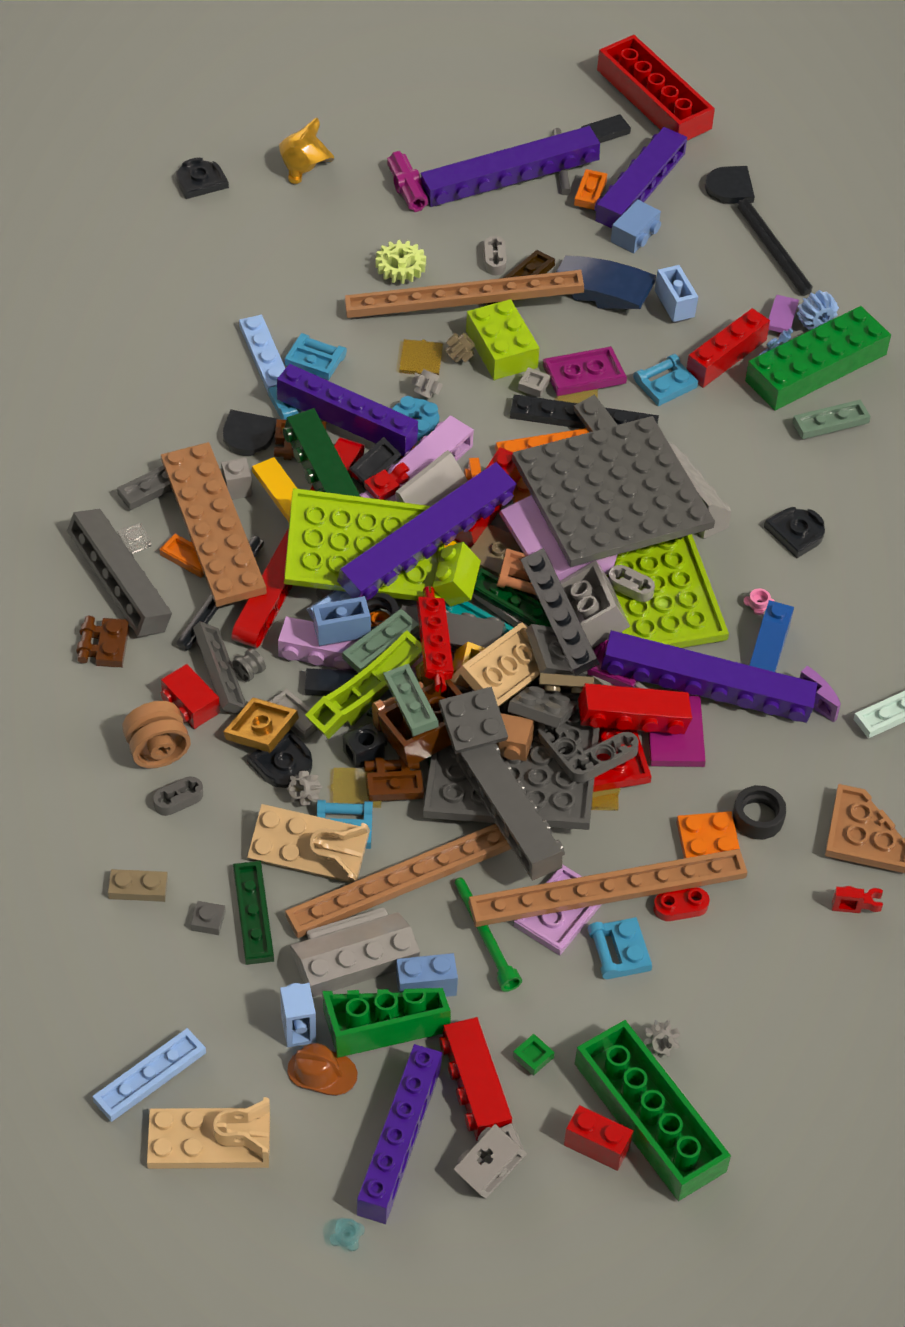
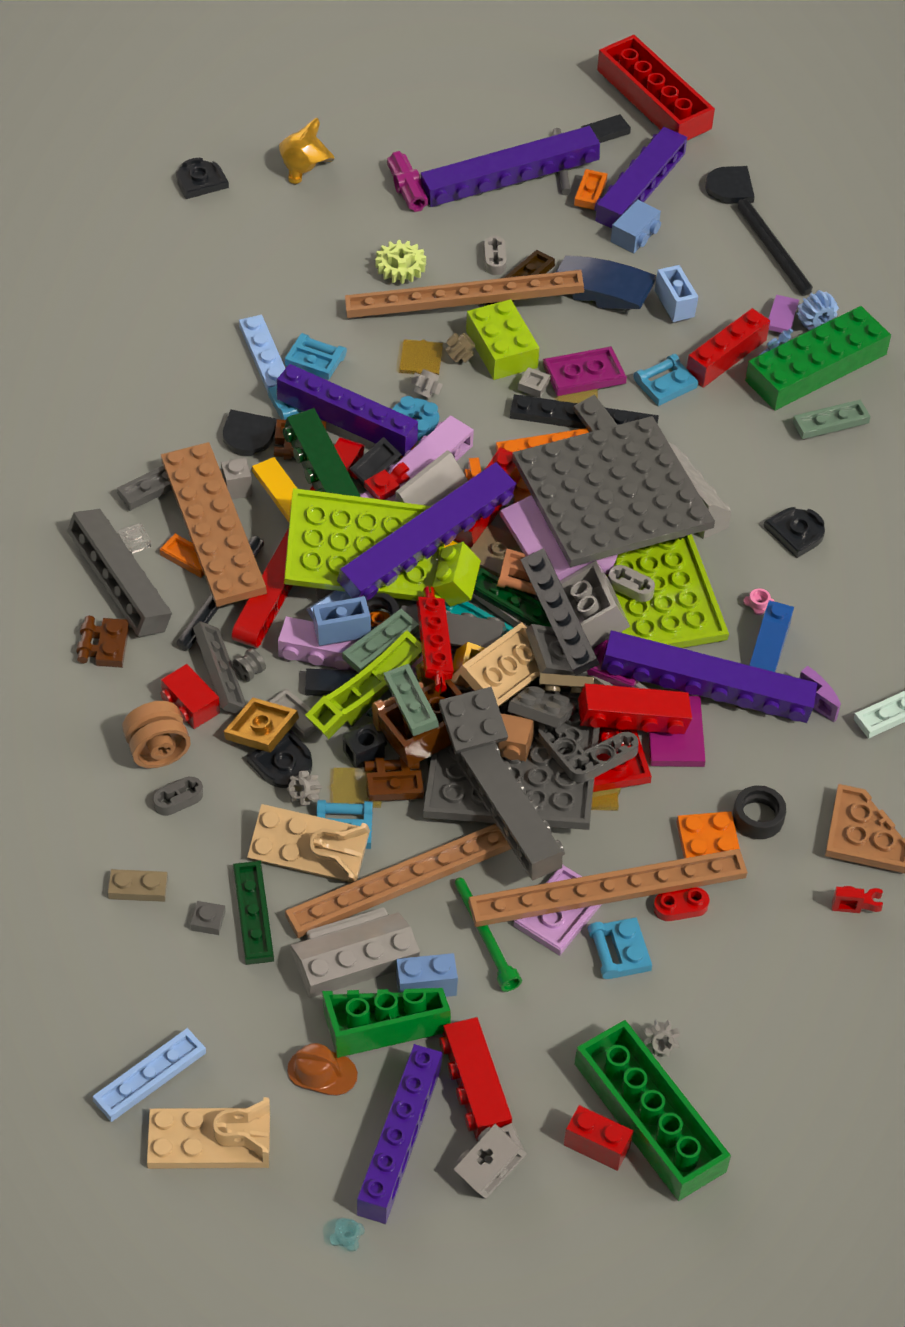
(298, 1014): light blue brick -> none
(533, 1054): green plate -> none

